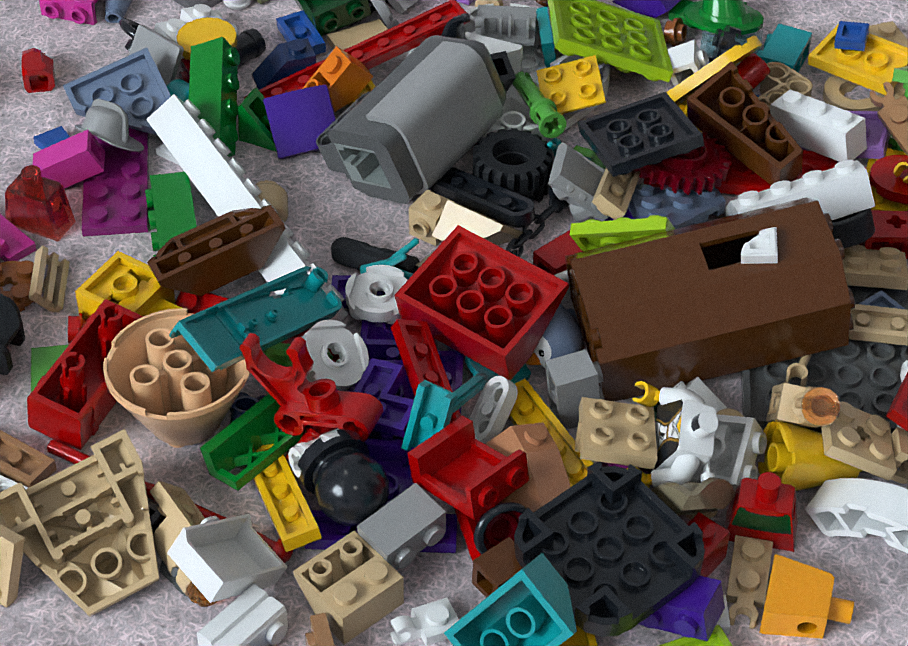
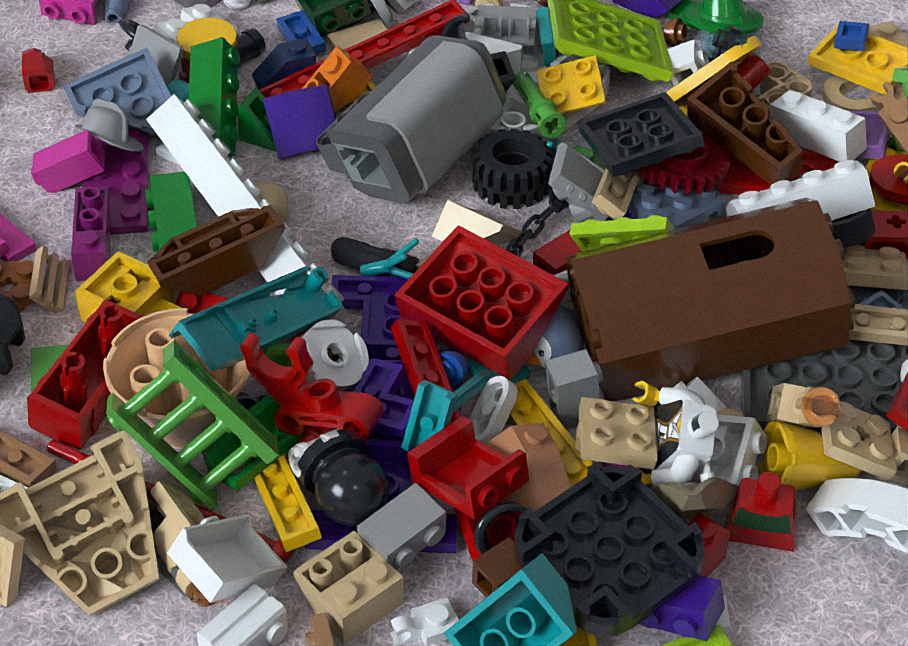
(38, 204): clear red torso -> none
(50, 137): blue tile -> none
(75, 324): red plate -> none
(90, 231): none -> magenta slope
(204, 392): none -> bright green fence
(361, 292): white plate -> none
(424, 216): tan brick -> none
(454, 366): none -> blue plate
(485, 198): black plate -> none
(748, 577): tan plate -> none
(761, 248): white tile -> none
(786, 46): teal brick -> none
(799, 370): tan hand -> none
(801, 601): light orange torso -> none

